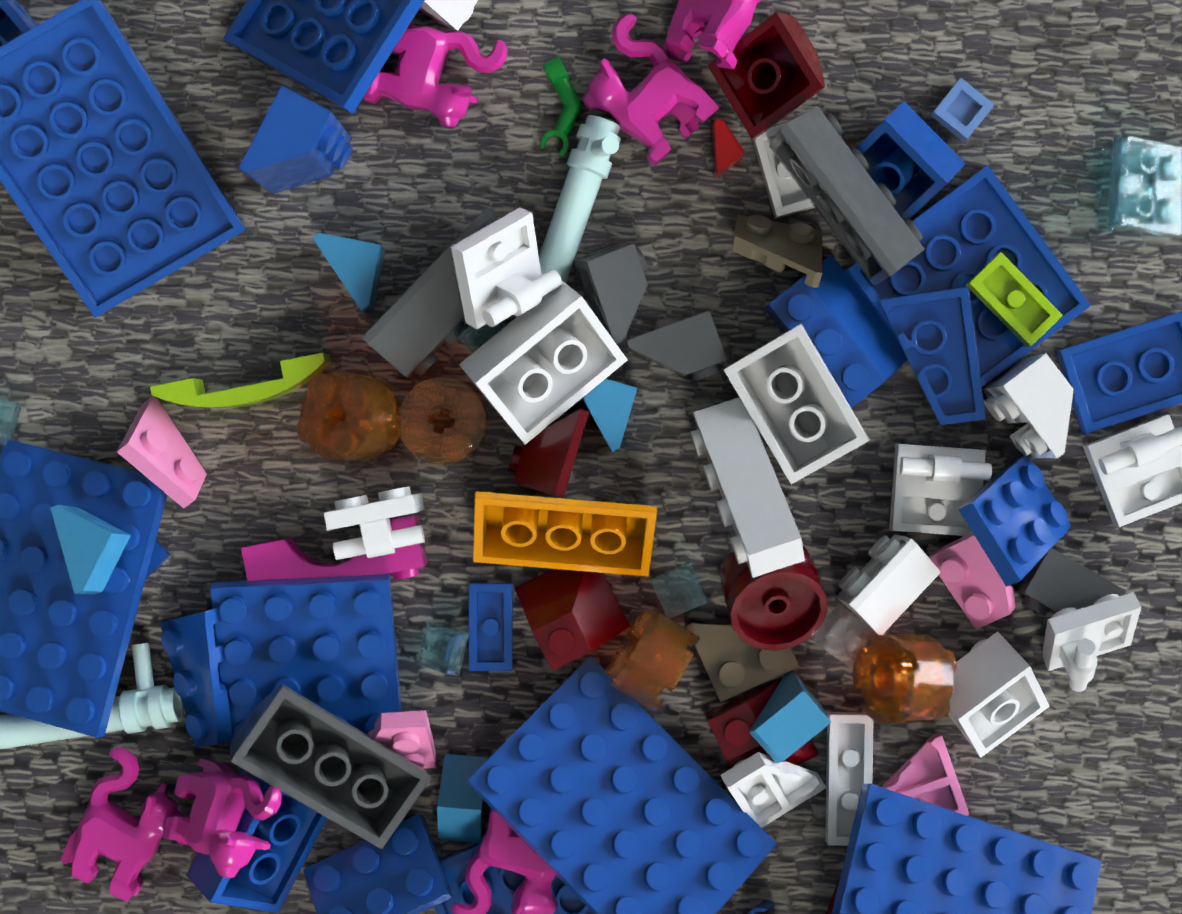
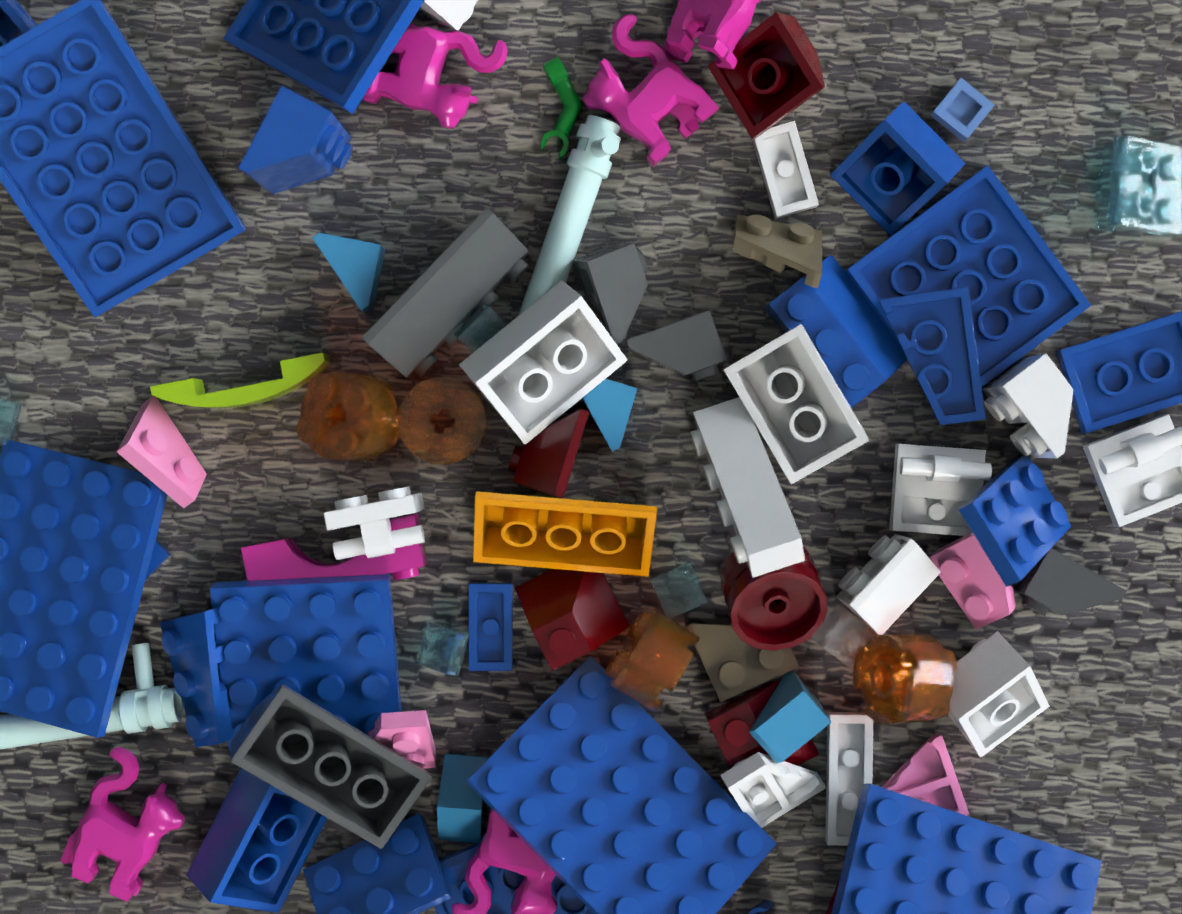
(88, 547): dark azure slope -> none
(217, 813): dark pink animal -> none
(501, 270): white plate -> none
(725, 148): red slope -> none
(846, 195): dark grey slope -> none
(1014, 299): lime plate -> none
(1080, 635): white plate -> none

